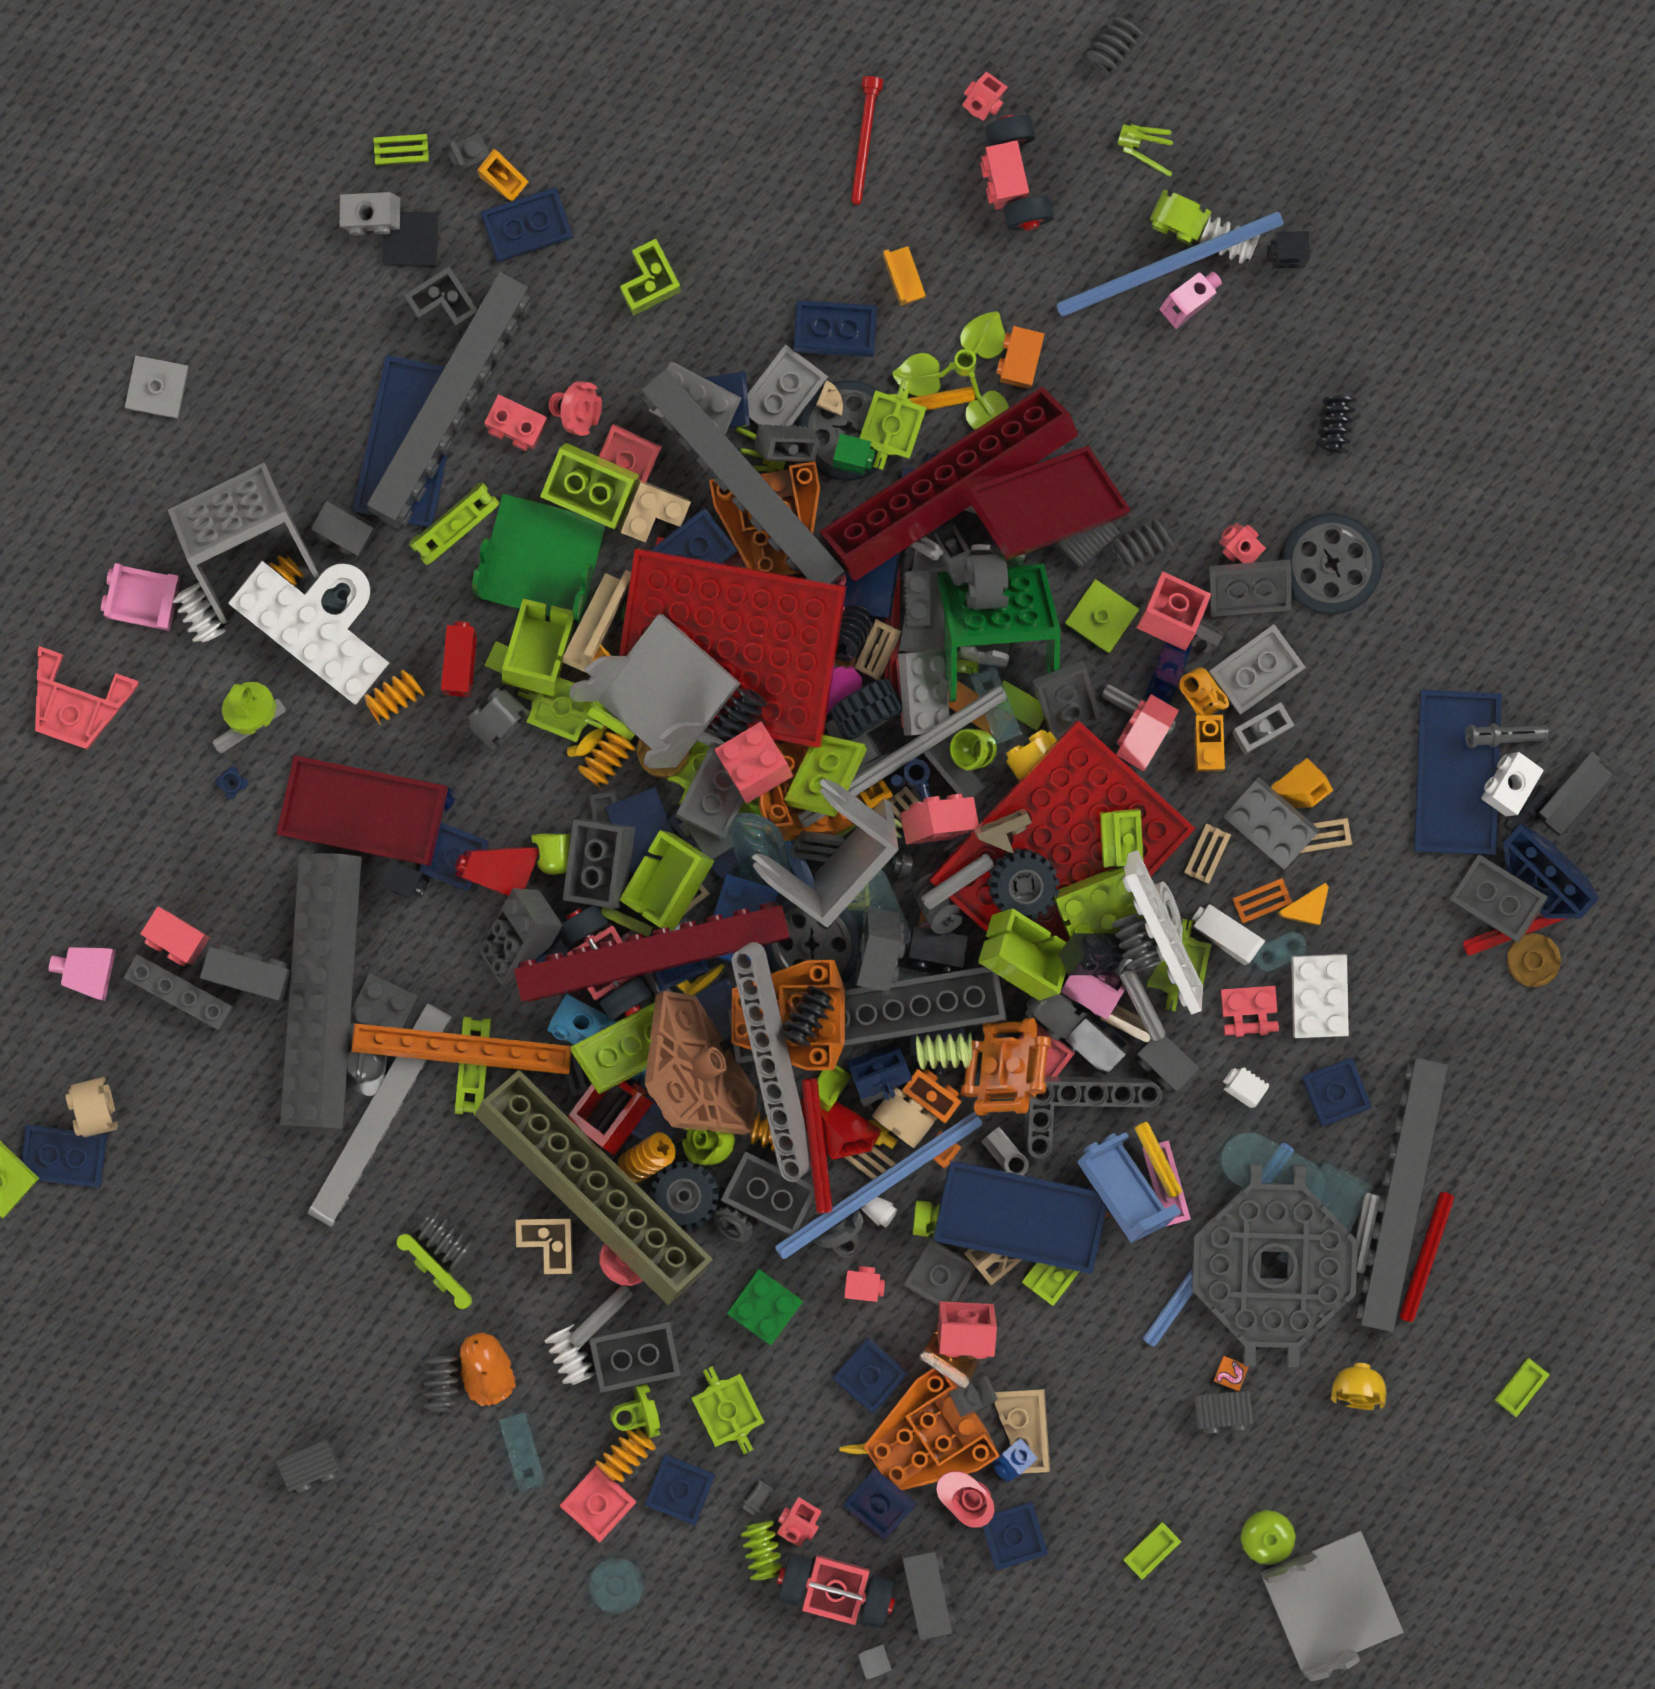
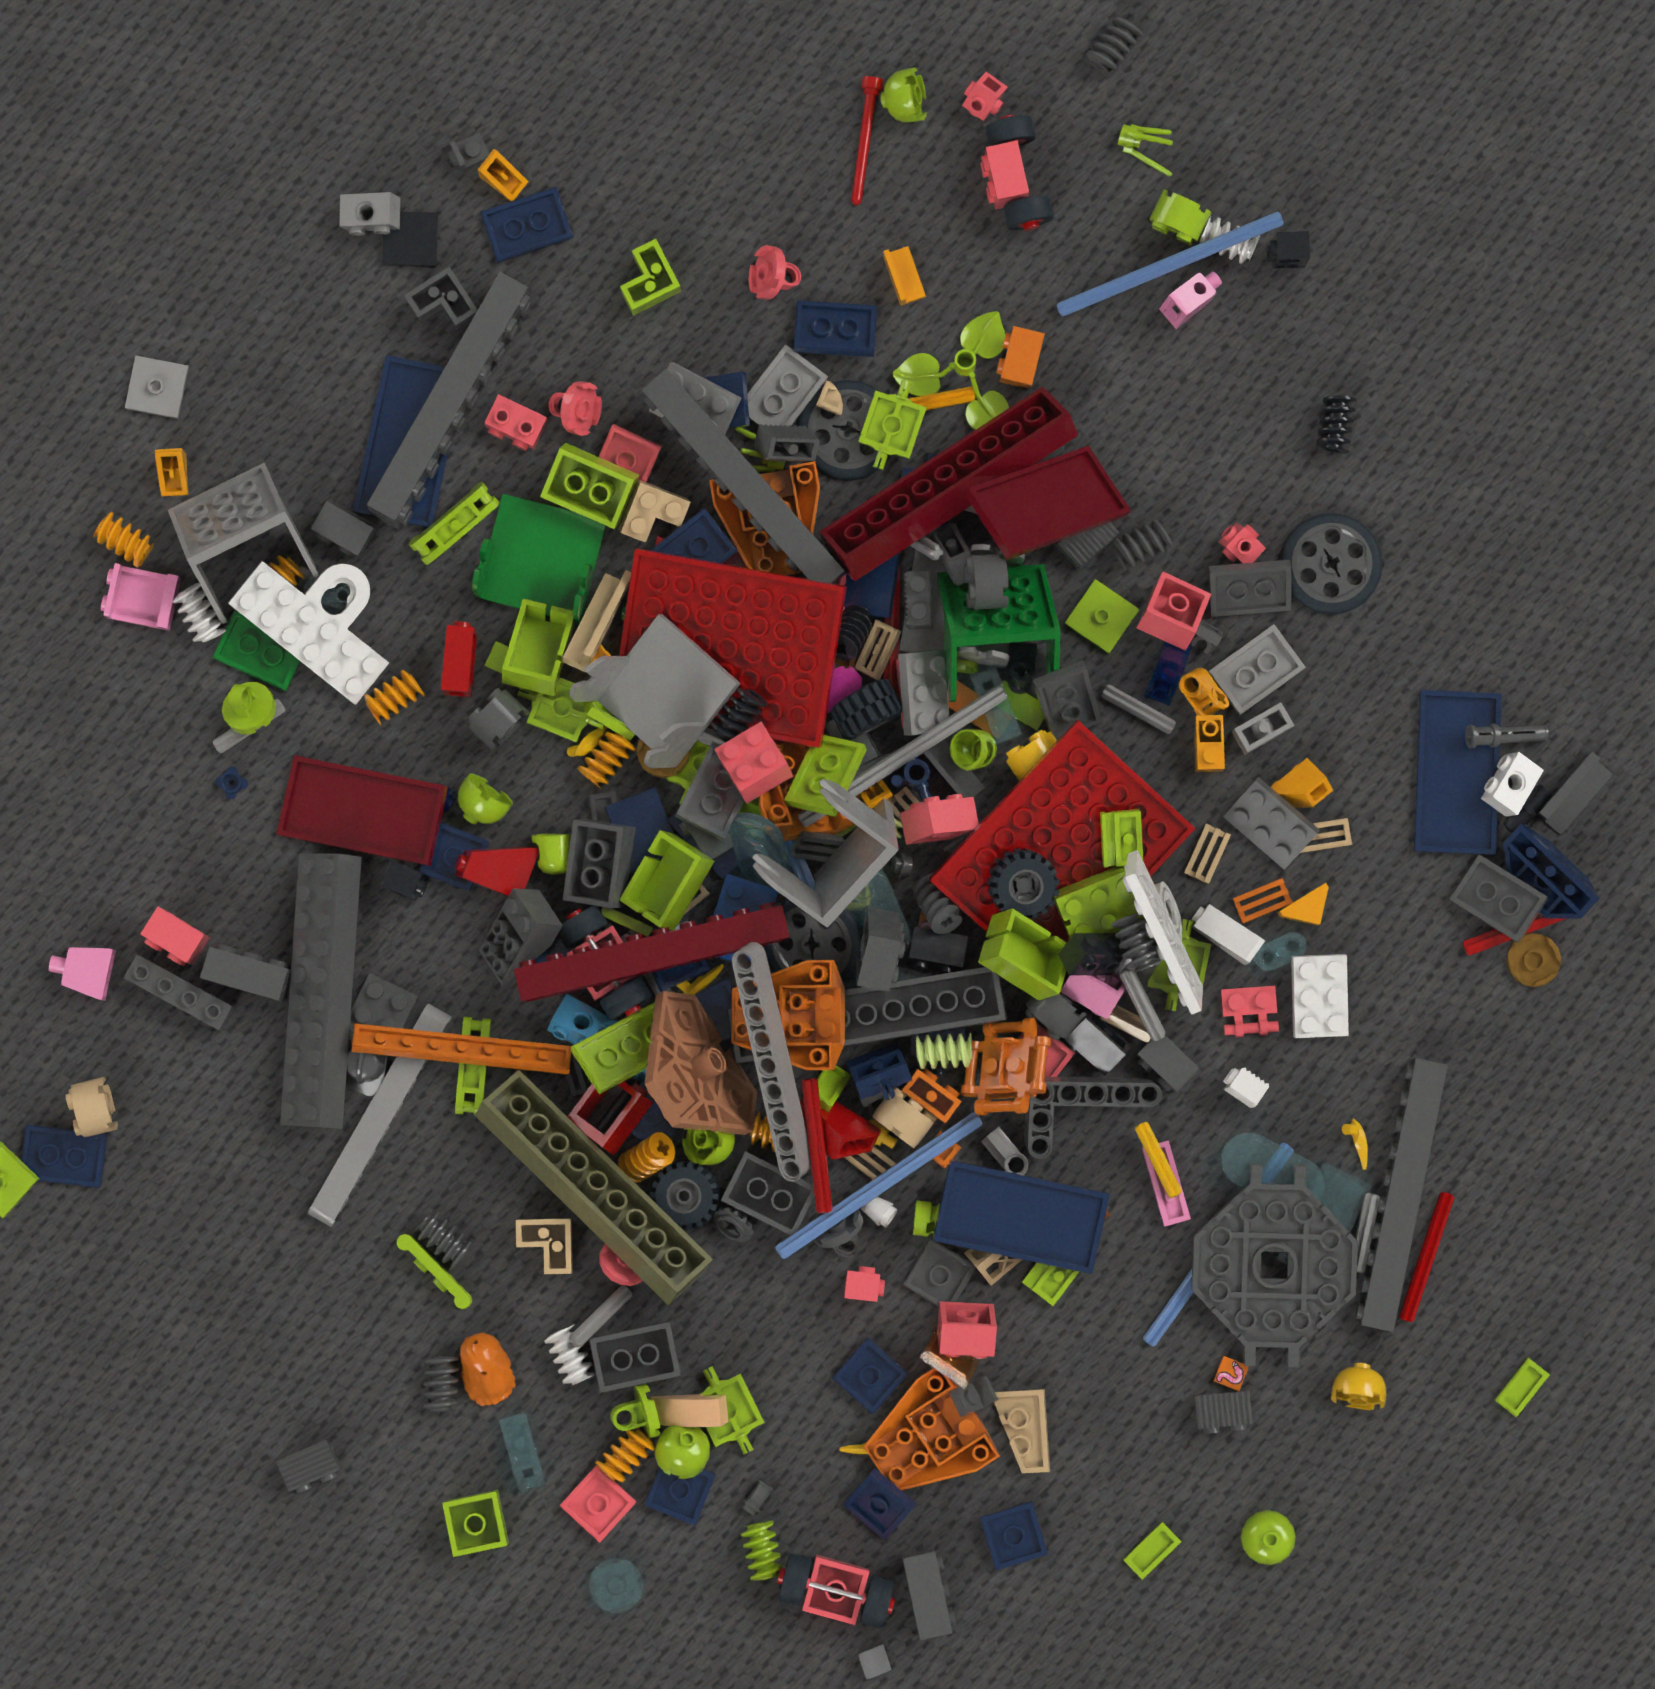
(73, 713): coral wing -> none
(123, 540): none -> light orange piece
(172, 471): none -> light orange slope
(255, 653): none -> green tile
(401, 149): lime tile -> none
(475, 1523): none -> lime brick
(482, 801): none -> lime cylinder
(682, 1451): none -> lime cylinder
(691, 1410): none -> light nougat slope
(765, 1307): green brick -> none
(769, 273): none -> coral tile
(799, 1522): coral brick -> none
(807, 1017): black piece -> none
(853, 454): green brick -> none
(902, 94): none -> lime cylinder
(957, 881): light grey axle -> none
(966, 1498): coral piece -> none
(996, 831): dark tan slope -> none
(1014, 1460): blue bracket -> none
(1022, 664): none -> black piece
(1125, 1188): medium blue panel -> none
(1145, 731): coral brick -> none
(1331, 1605): light grey piece -> none
(1336, 1092): dark blue plate -> none
(1359, 1140): none -> yellow bar

